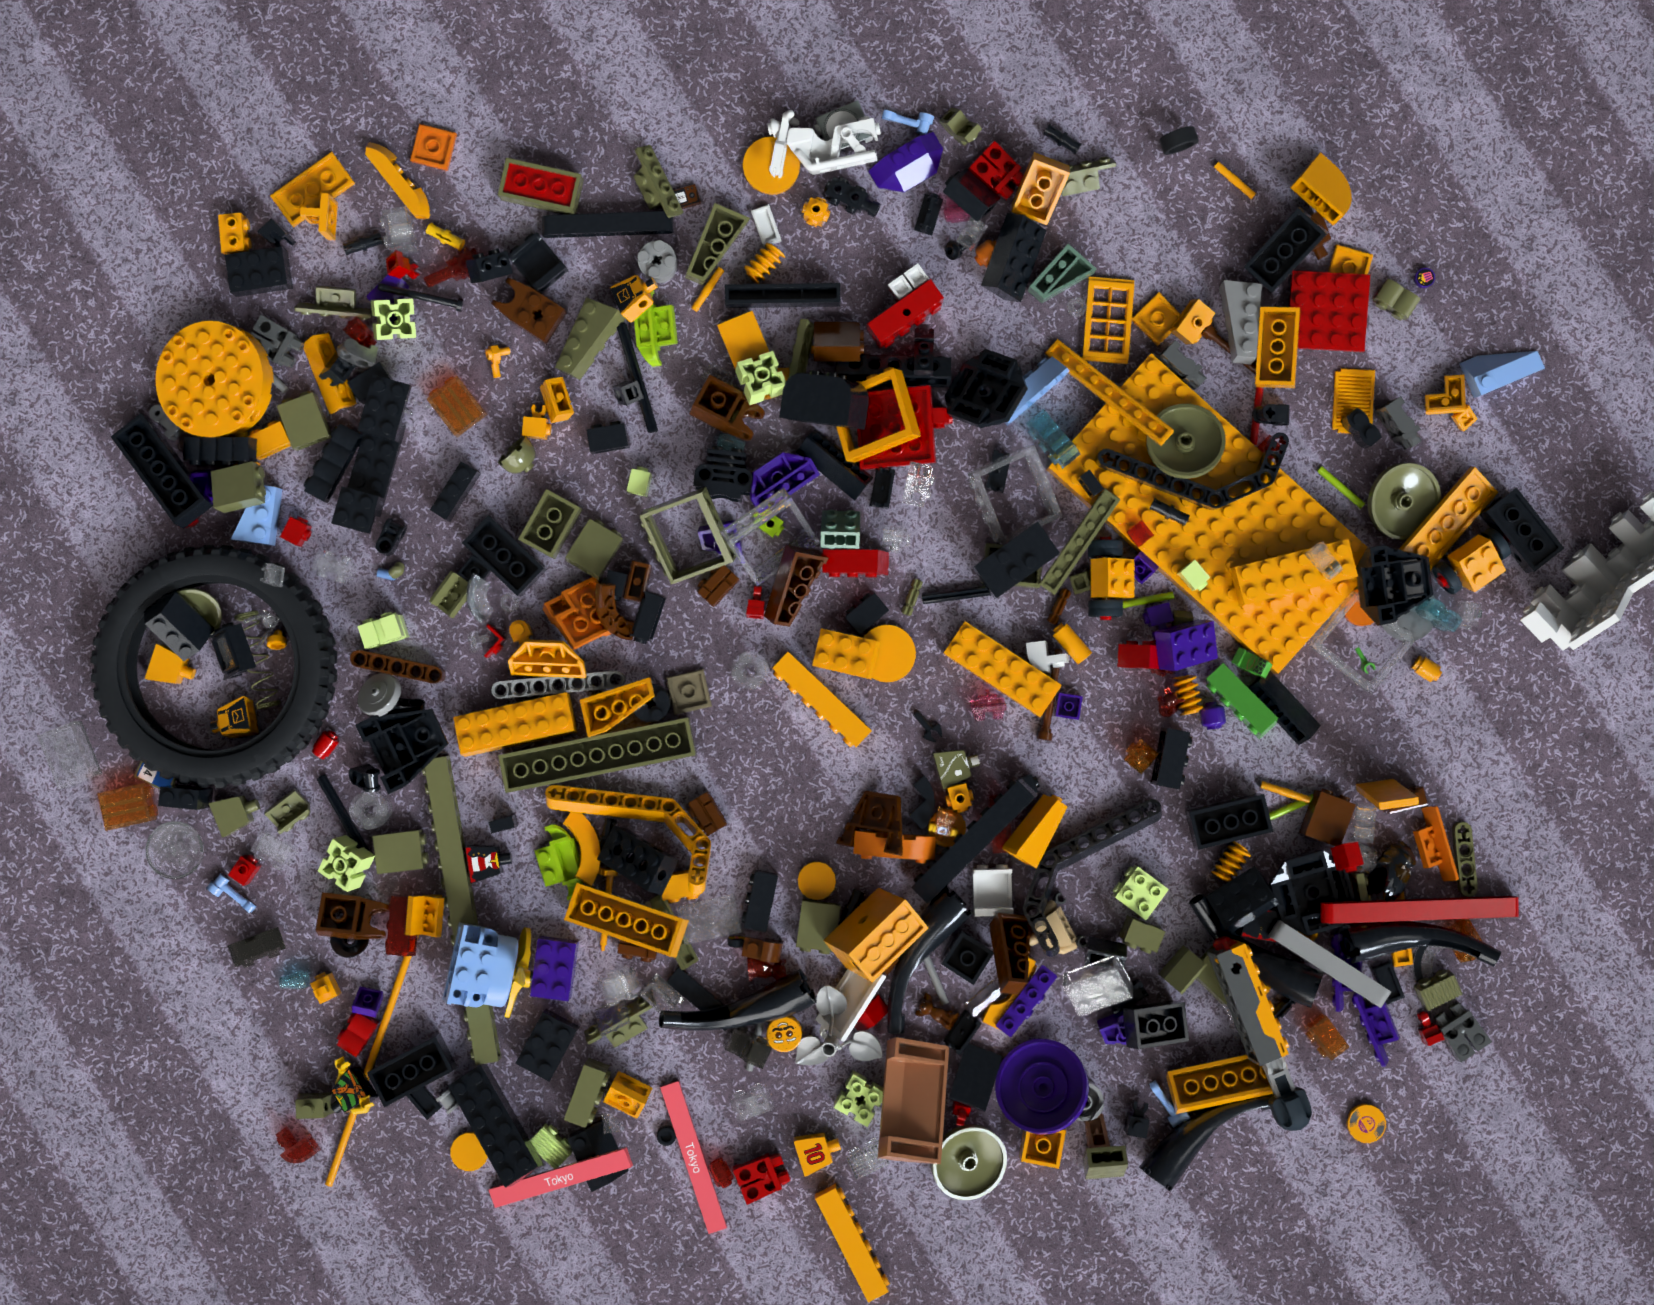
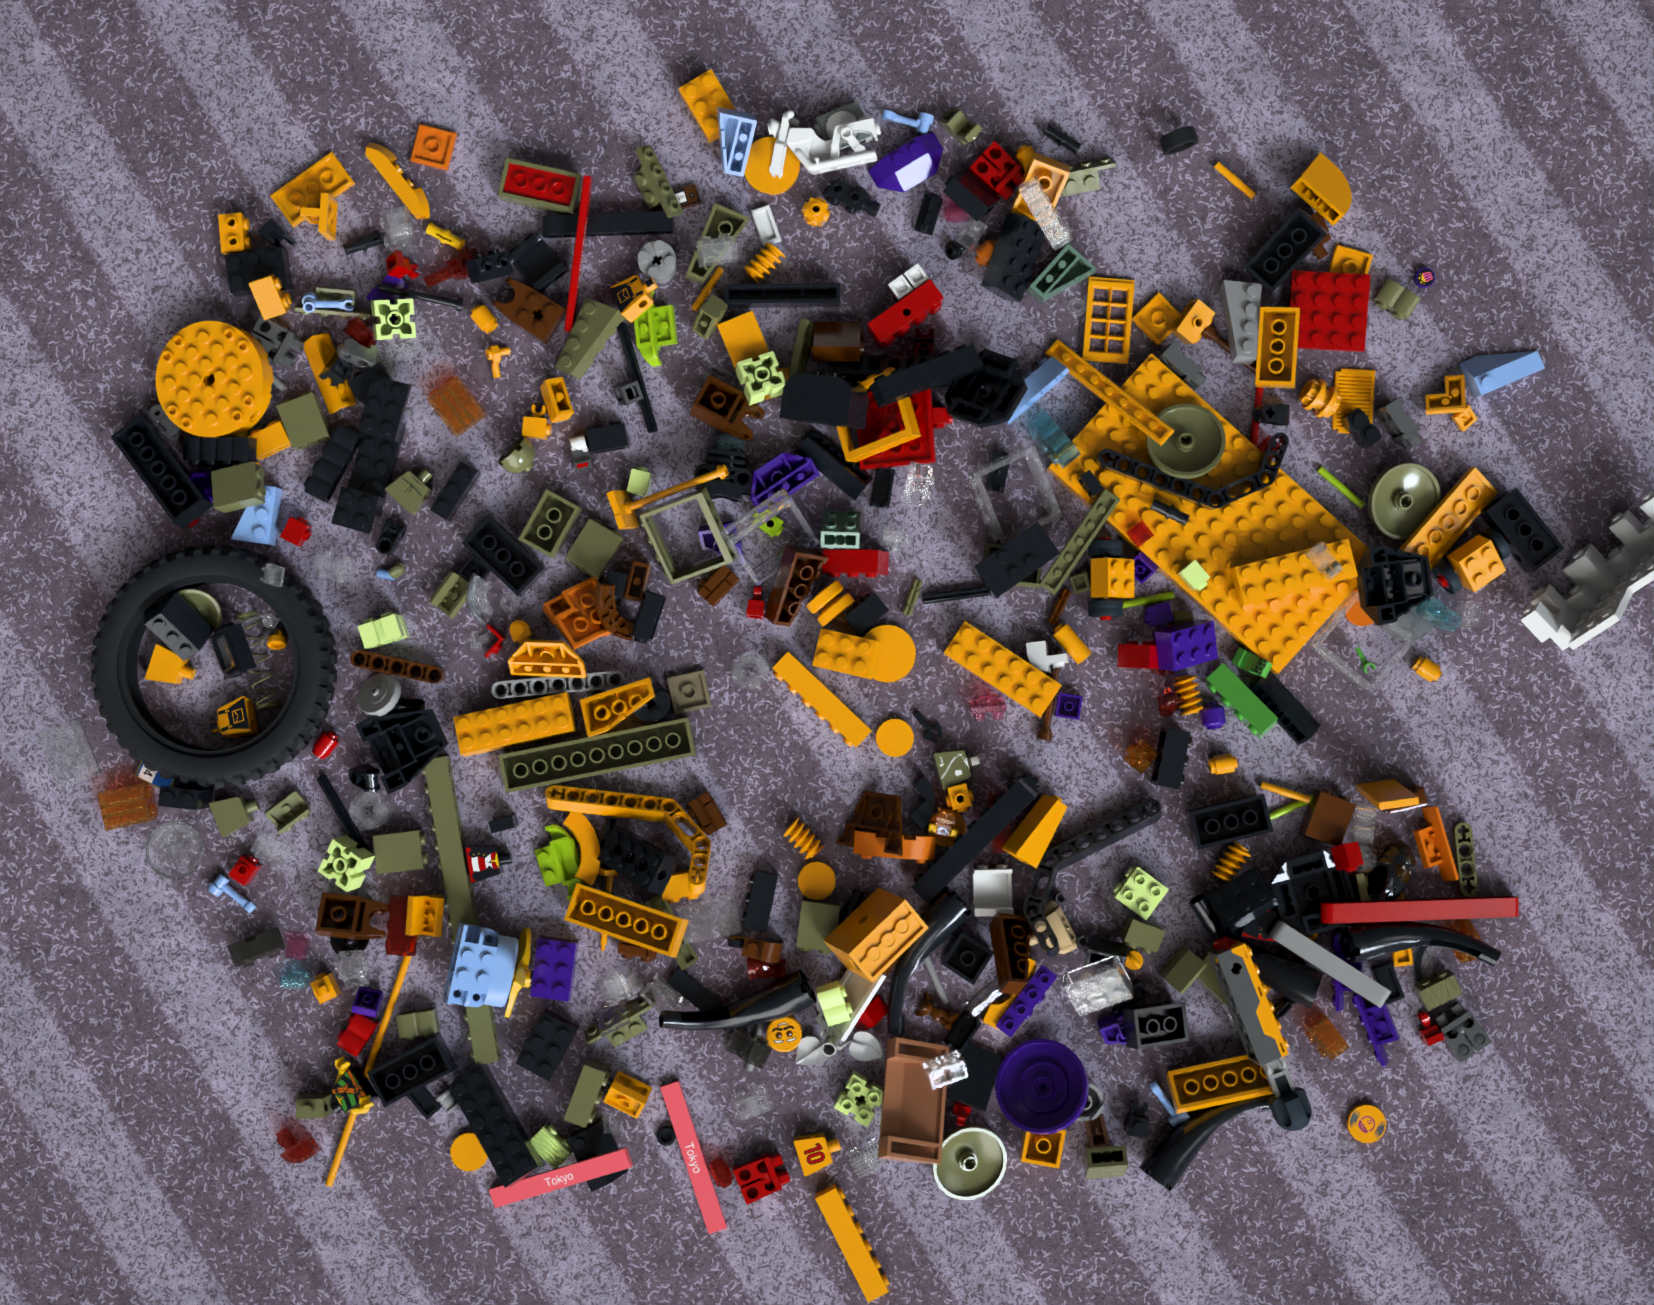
(269, 297): none -> light orange brick
(297, 949): none -> clear pink tile
(310, 302): none -> light blue brick
(353, 968): none -> clear brick
(411, 490): none -> olive torso
(418, 1023): none -> olive brick
(484, 318): none -> light orange brick
(578, 252): none -> red tile
(581, 453): none -> flat silver leg
(624, 508): none -> light orange tile
(701, 99): none -> light orange brick
(709, 317): none -> olive brick
(716, 250): none -> clear piece
(735, 139): none -> light blue wedge
(803, 839): none -> light orange piece
(831, 604): none -> light orange wheel
(833, 1003): none -> yellowish green brick
(894, 737): none -> light orange tile
(925, 375): none -> black brick
(945, 1069): none -> clear brick
(1024, 156): none -> light orange brick
(1056, 230): none -> clear beam
(1134, 960): none -> light orange tile
(1222, 764): none -> light orange brick
(1318, 397): none -> light orange piece

